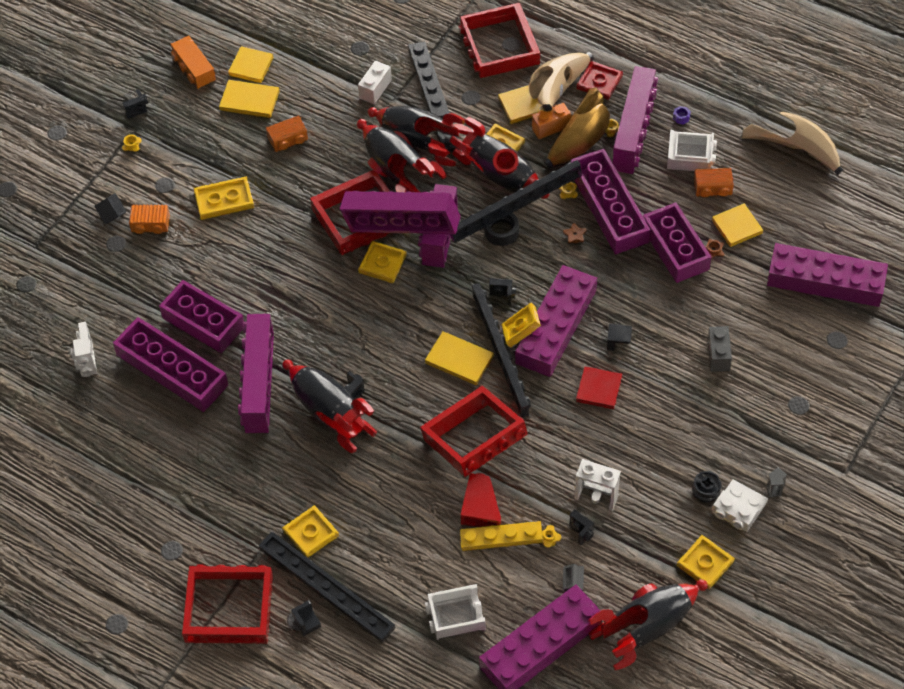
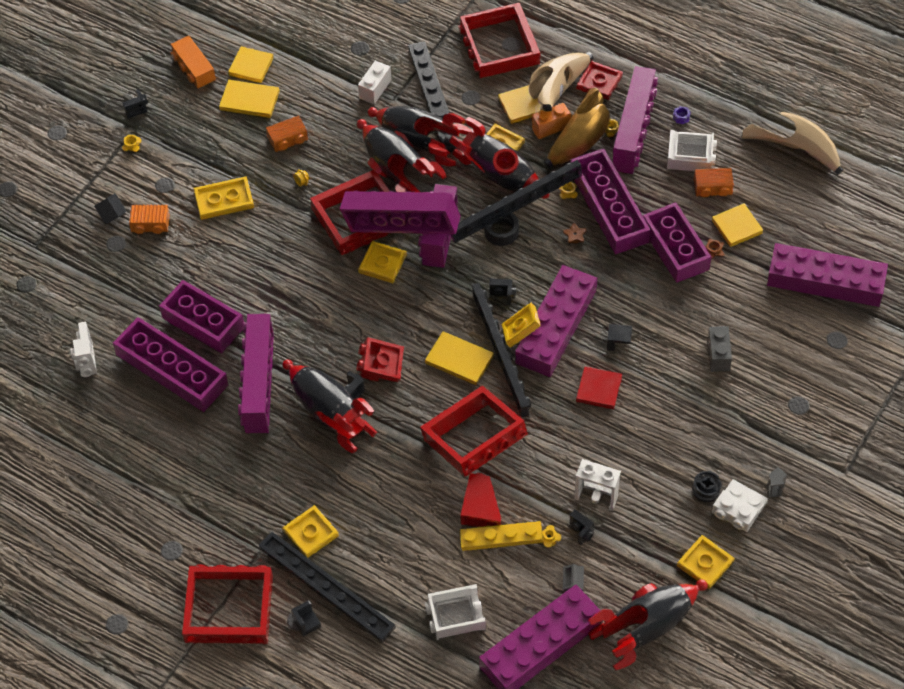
(301, 178): none -> yellow plate
(380, 360): none -> red plate

